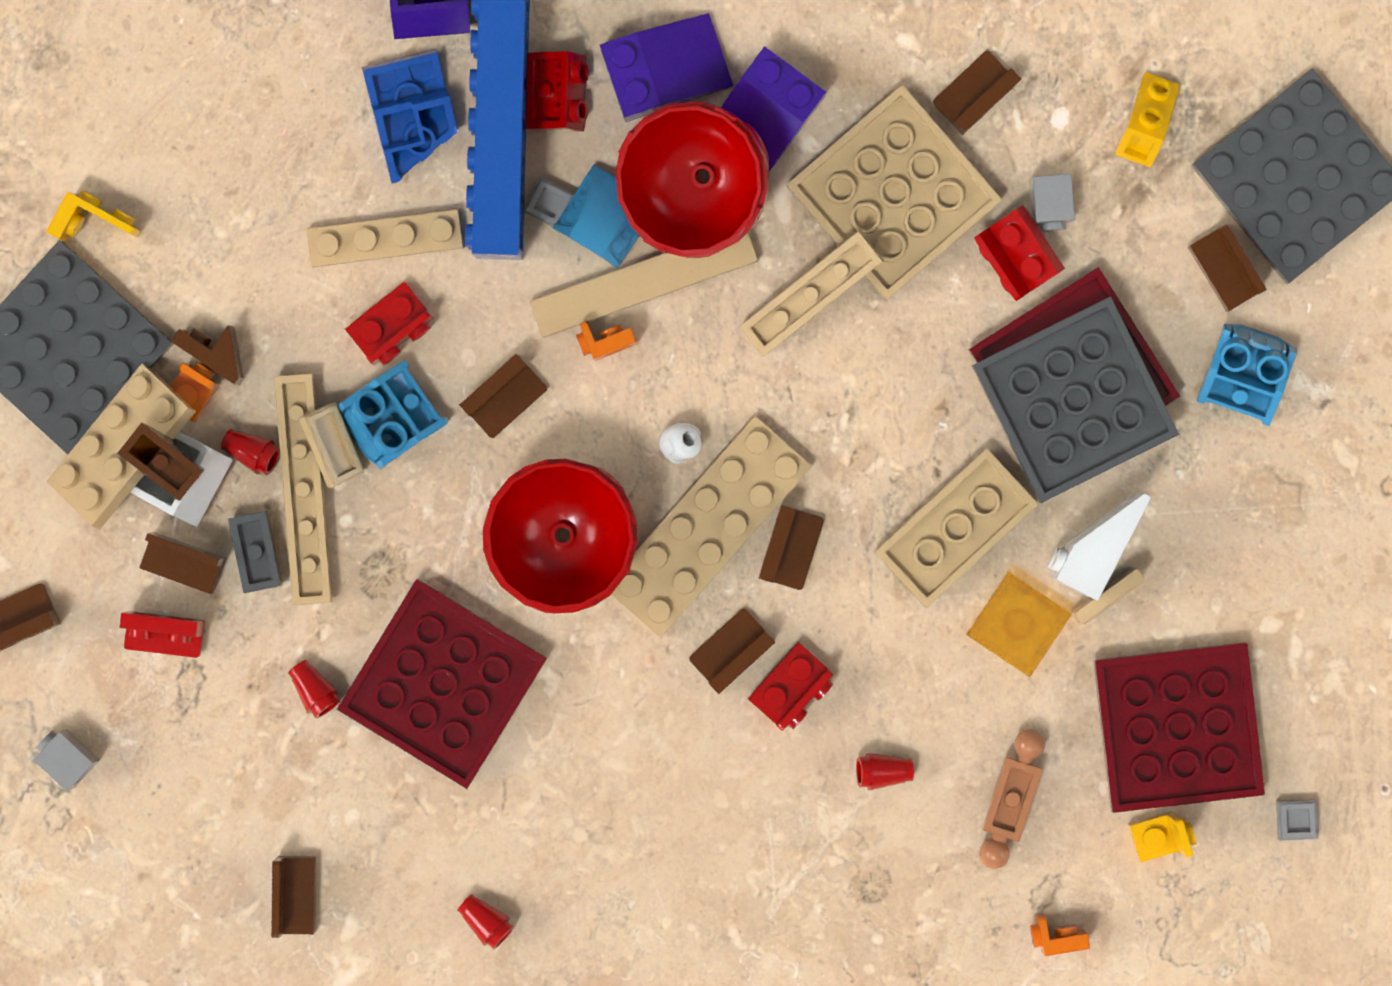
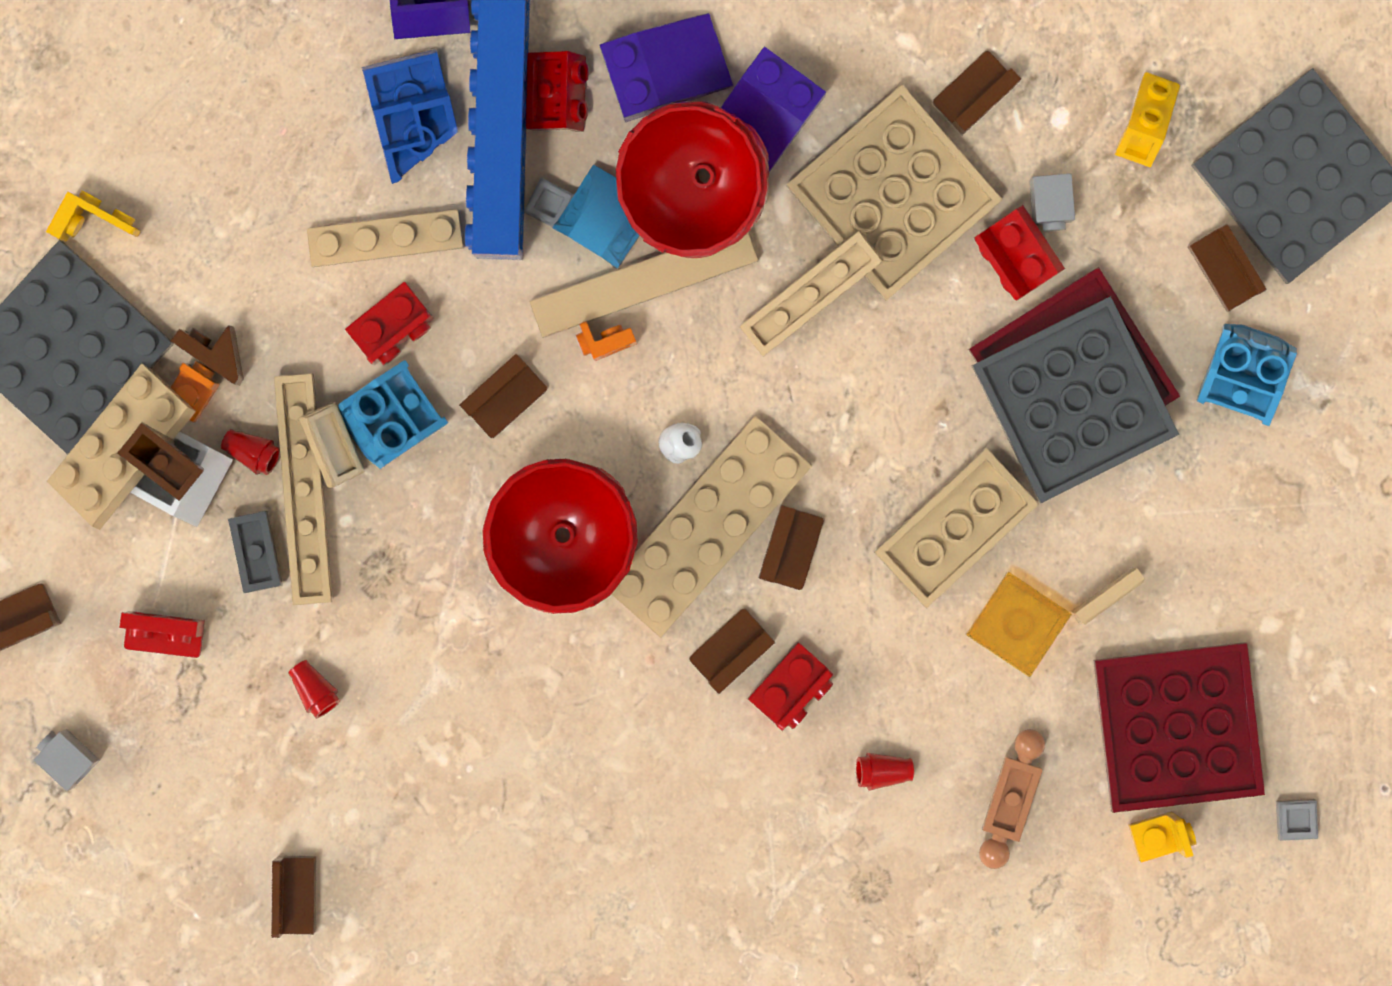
(182, 562): reddish brown panel -> none
(441, 683): dark red plate -> none
(485, 921): red cone -> none
(1064, 940): orange bracket -> none
(1093, 554): white slope -> none

